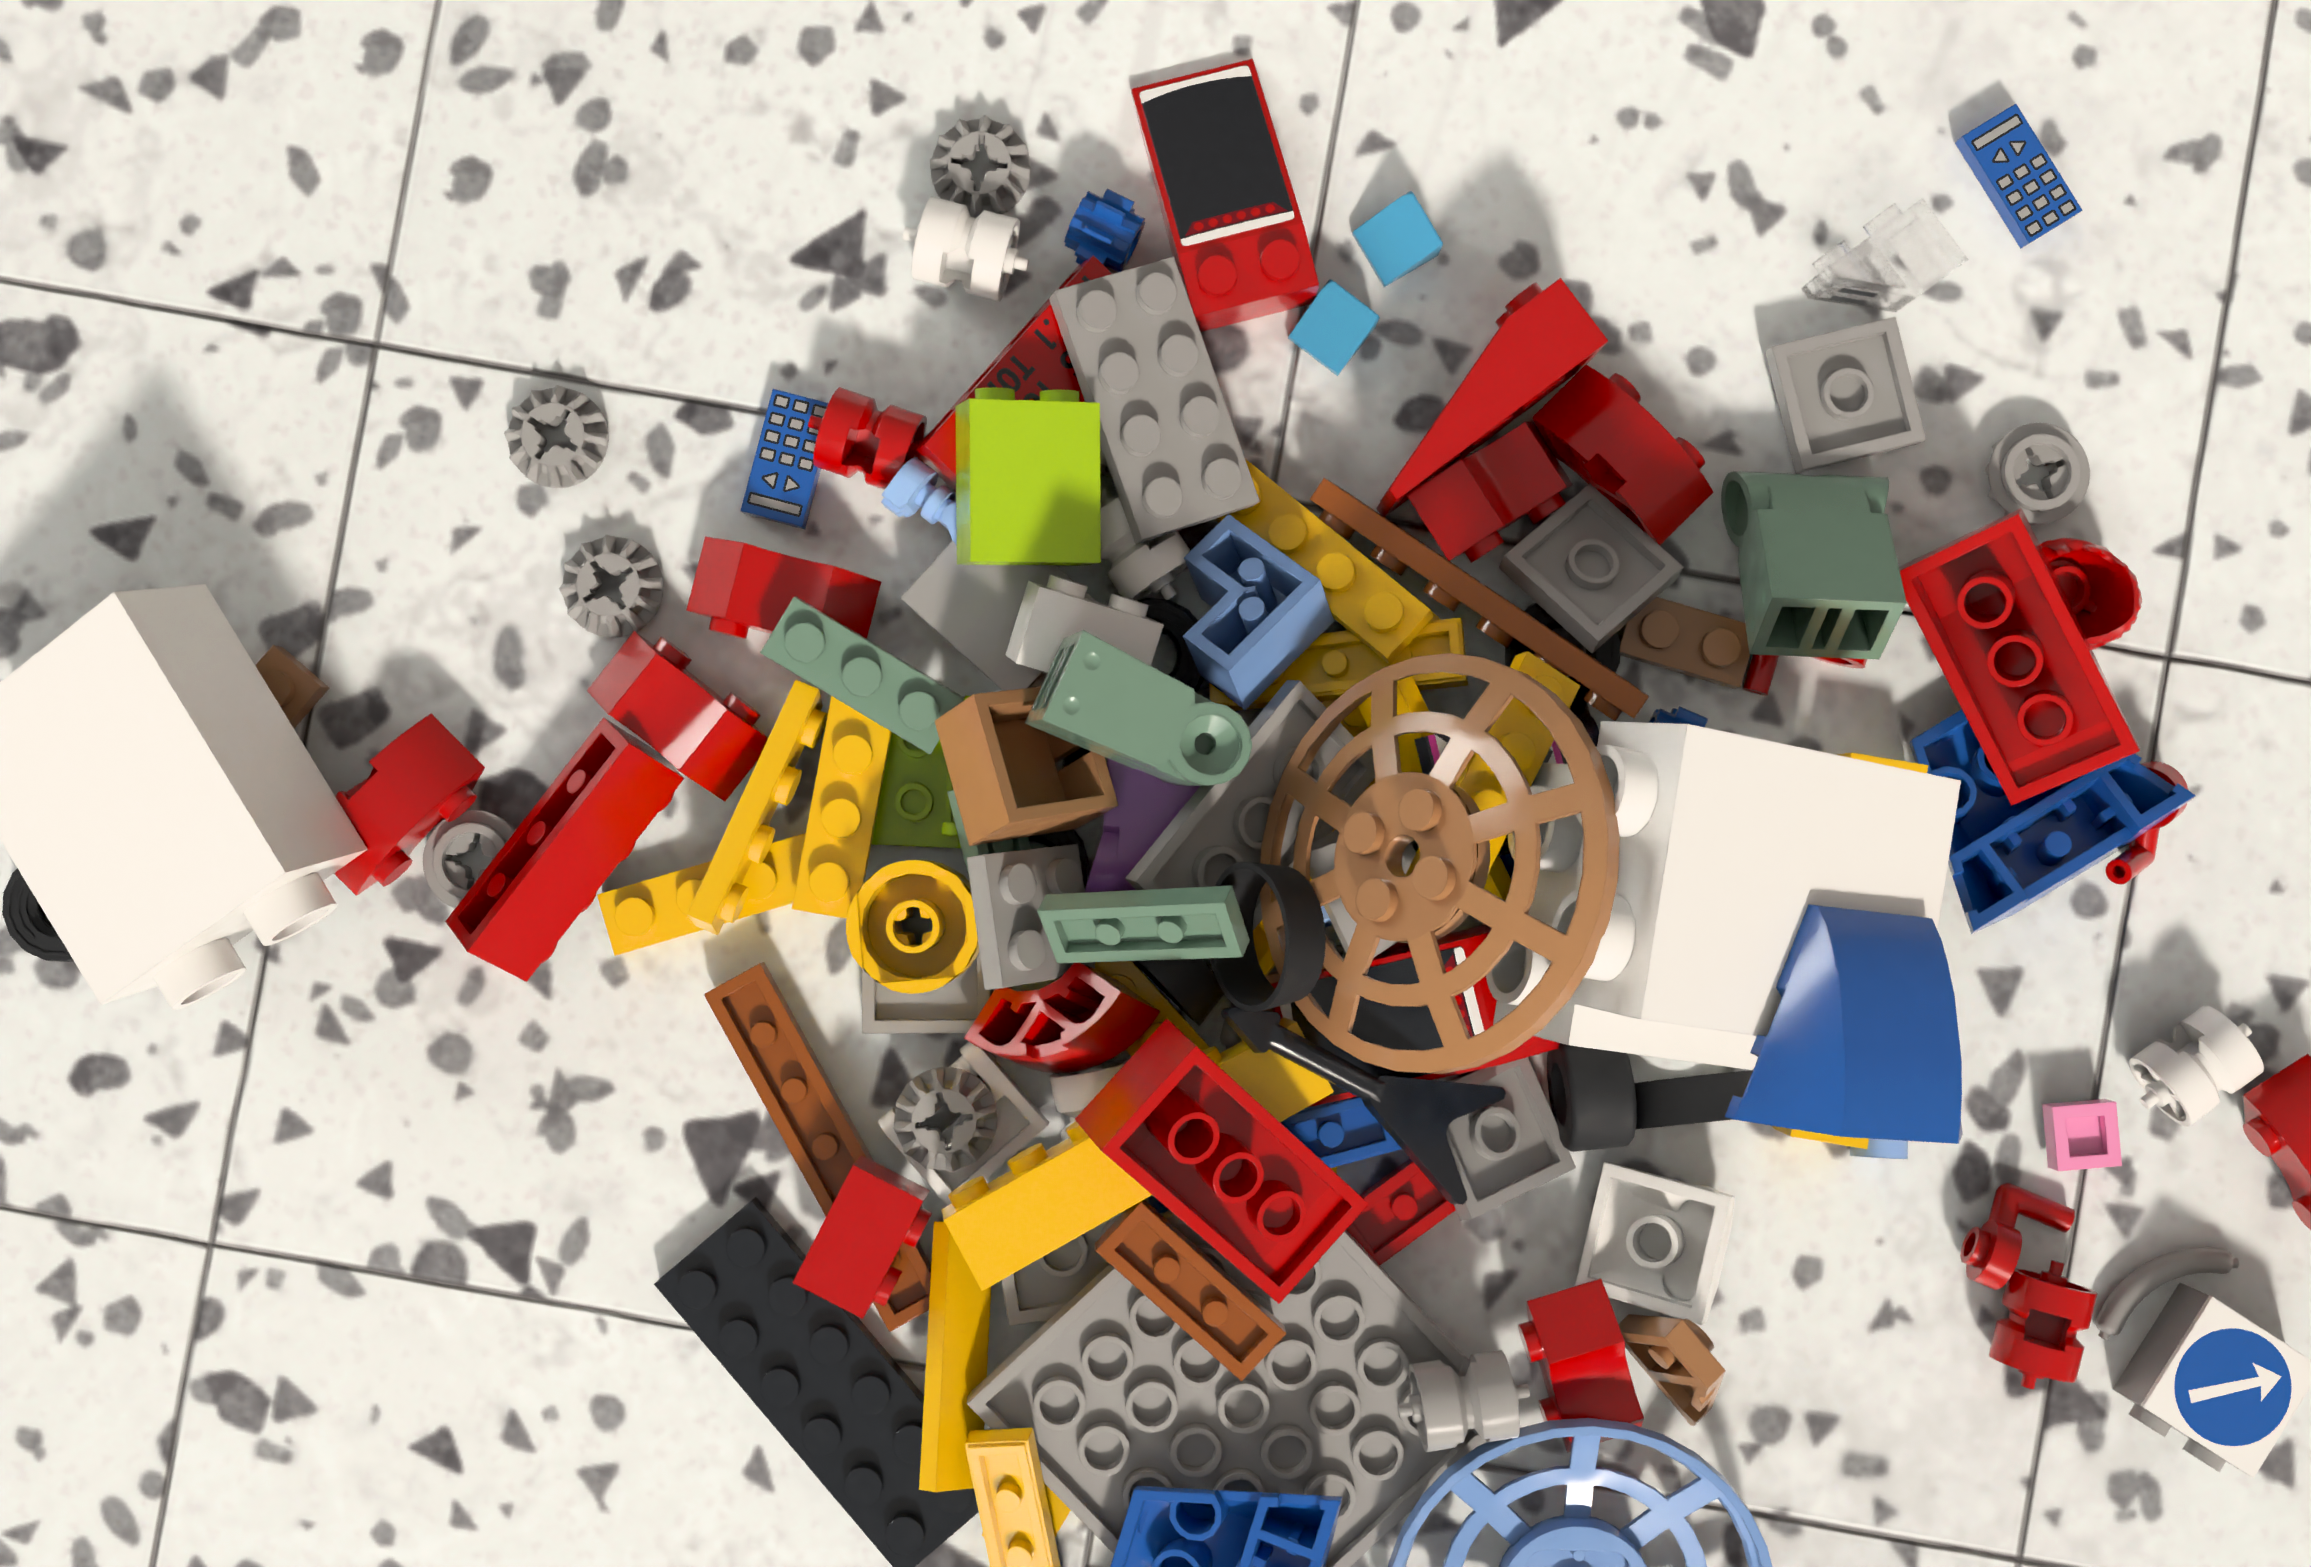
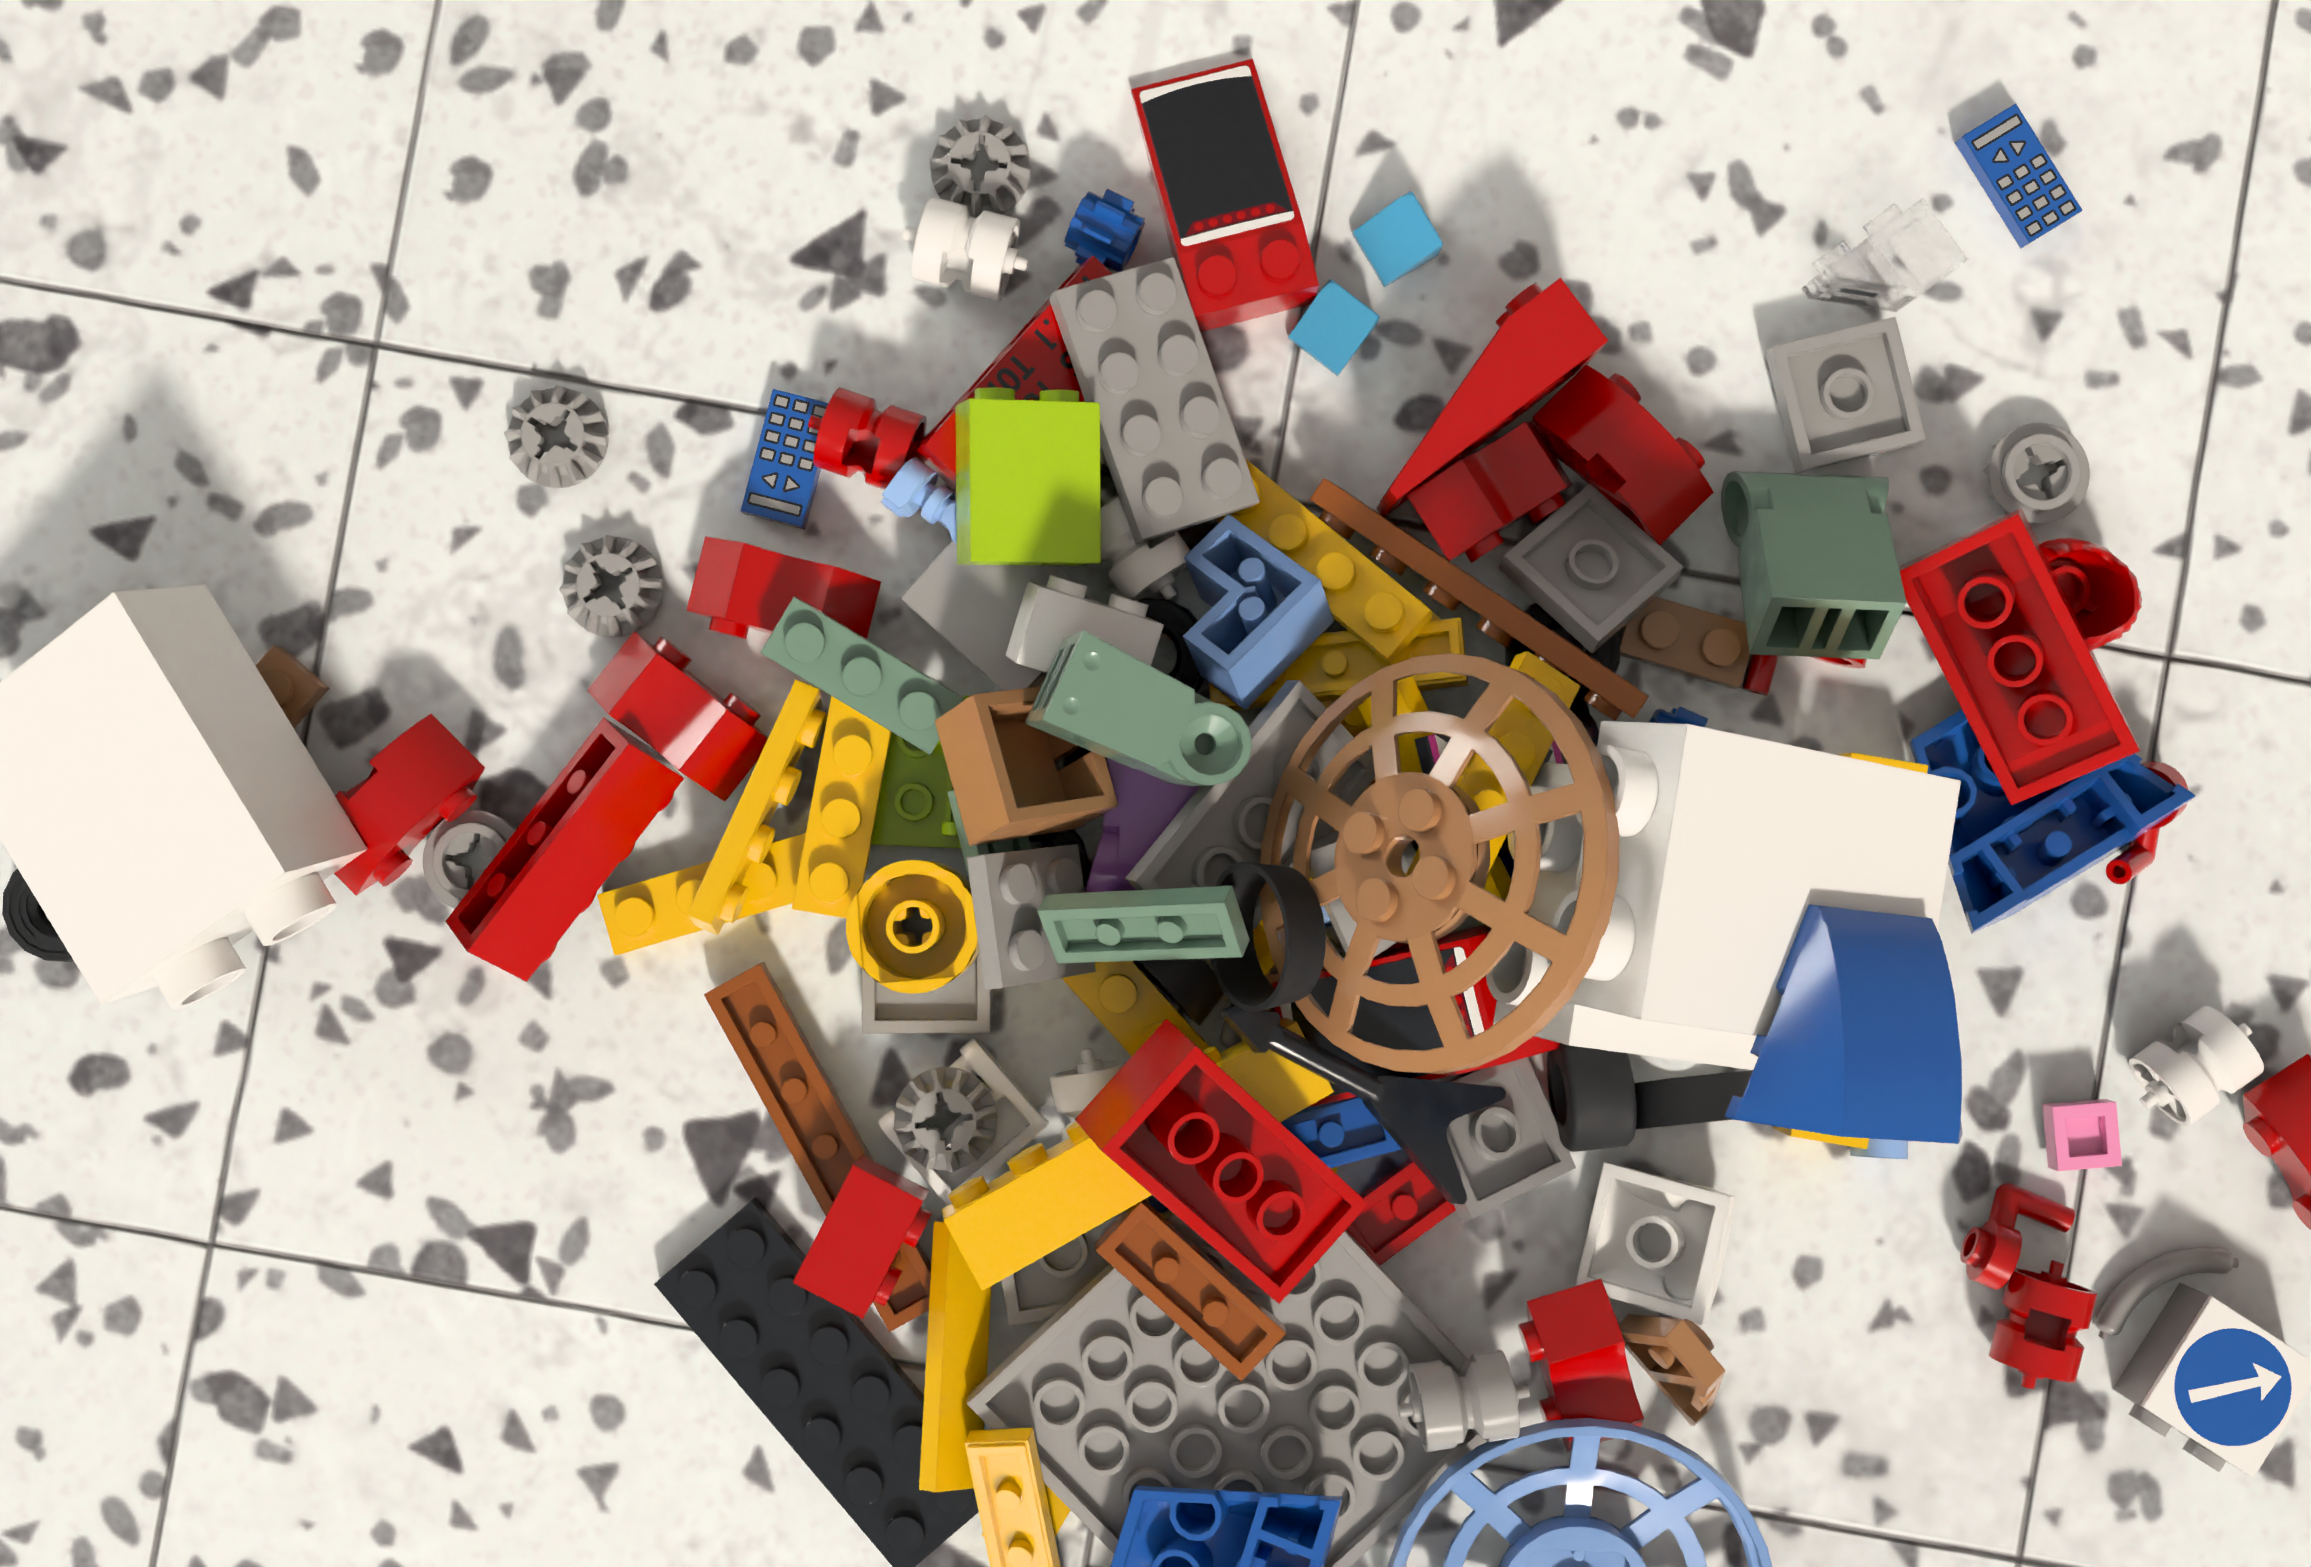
(1065, 1024): red brick -> none

